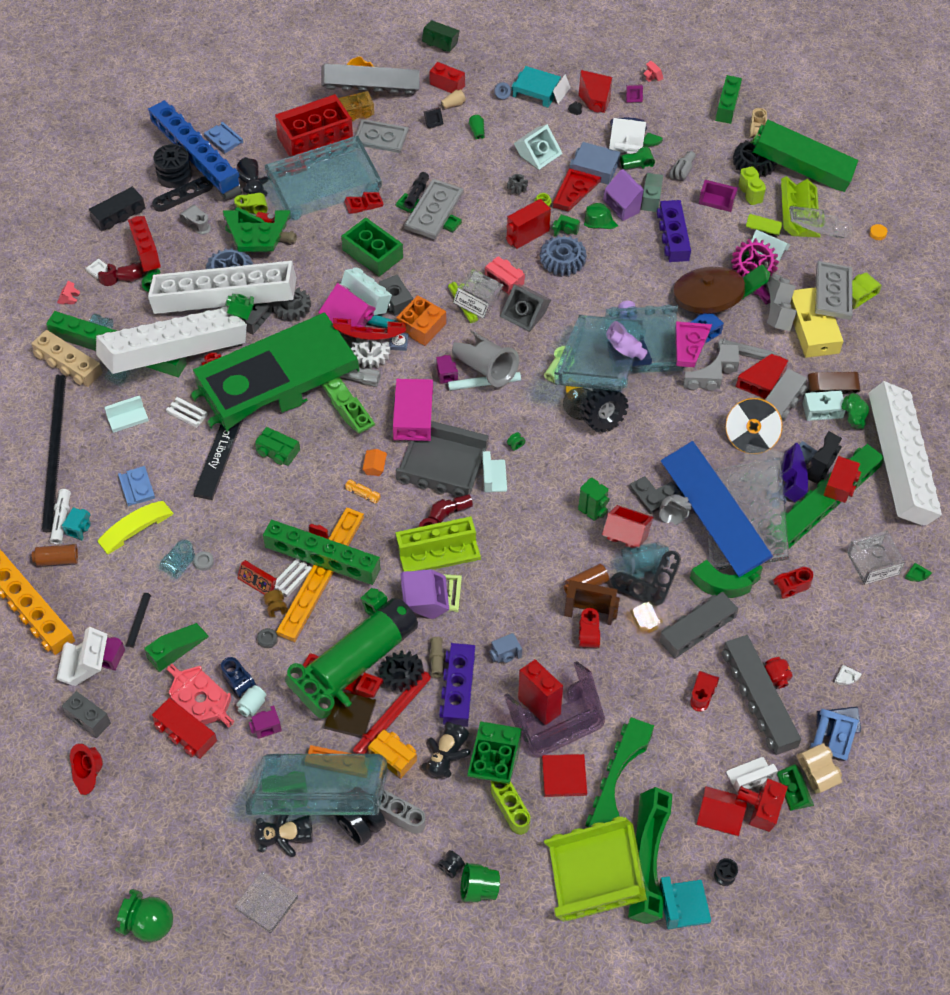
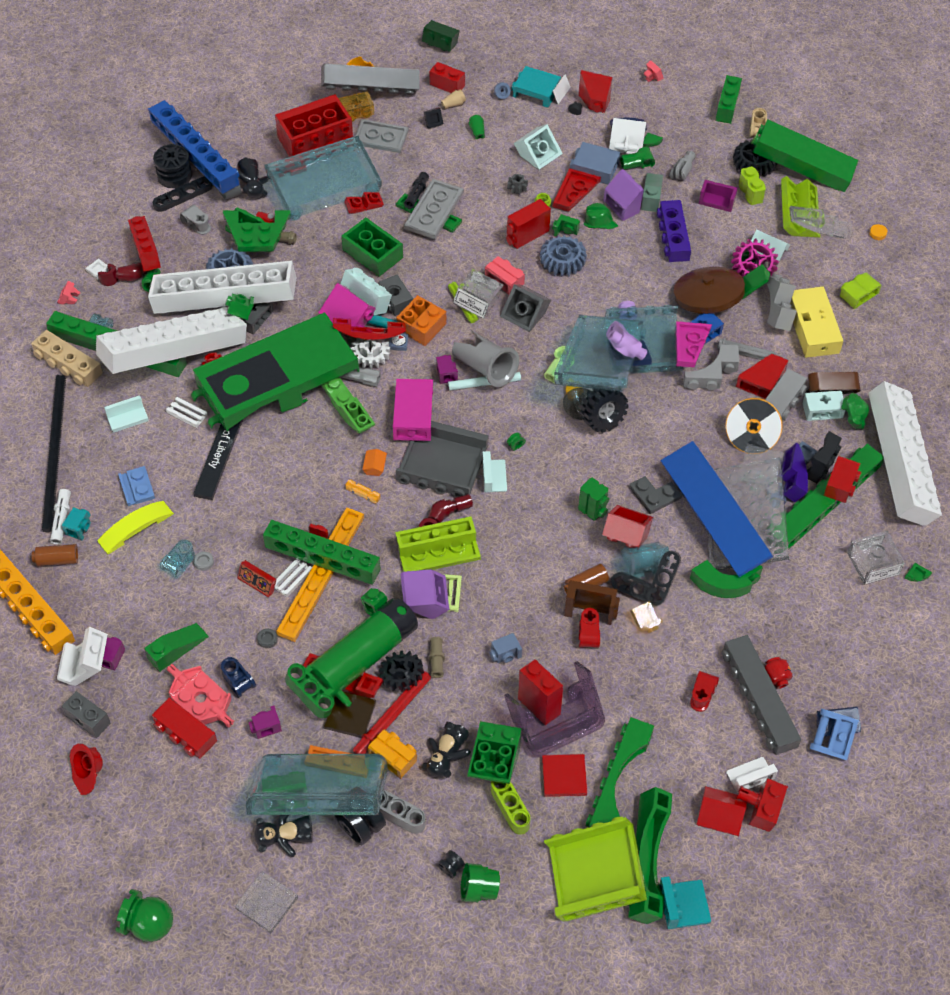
(117, 209): black brick -> none
(117, 378): clear light blue tile -> none
(138, 620): black bar -> none
(223, 137): medium blue plate -> none
(251, 701): light aqua brick -> none
(252, 203): lime piece -> none
(274, 601): pearl gold wheel -> none
(277, 446): green brick -> none
(295, 307): dark grey gear -> none
(458, 655): dark purple brick -> none
(634, 93): magenta tile -> none
(674, 509): light grey hair -> none
(698, 624): dark grey brick -> none
(724, 868): black wheel -> none
(764, 224): lime slope -> none
(764, 294): magenta pin -> none
(790, 582): red piece -> none
(797, 791): green slope -> none
(819, 768): tan brick -> none
(833, 290): light grey tile -> none
(847, 676): white tile -> none

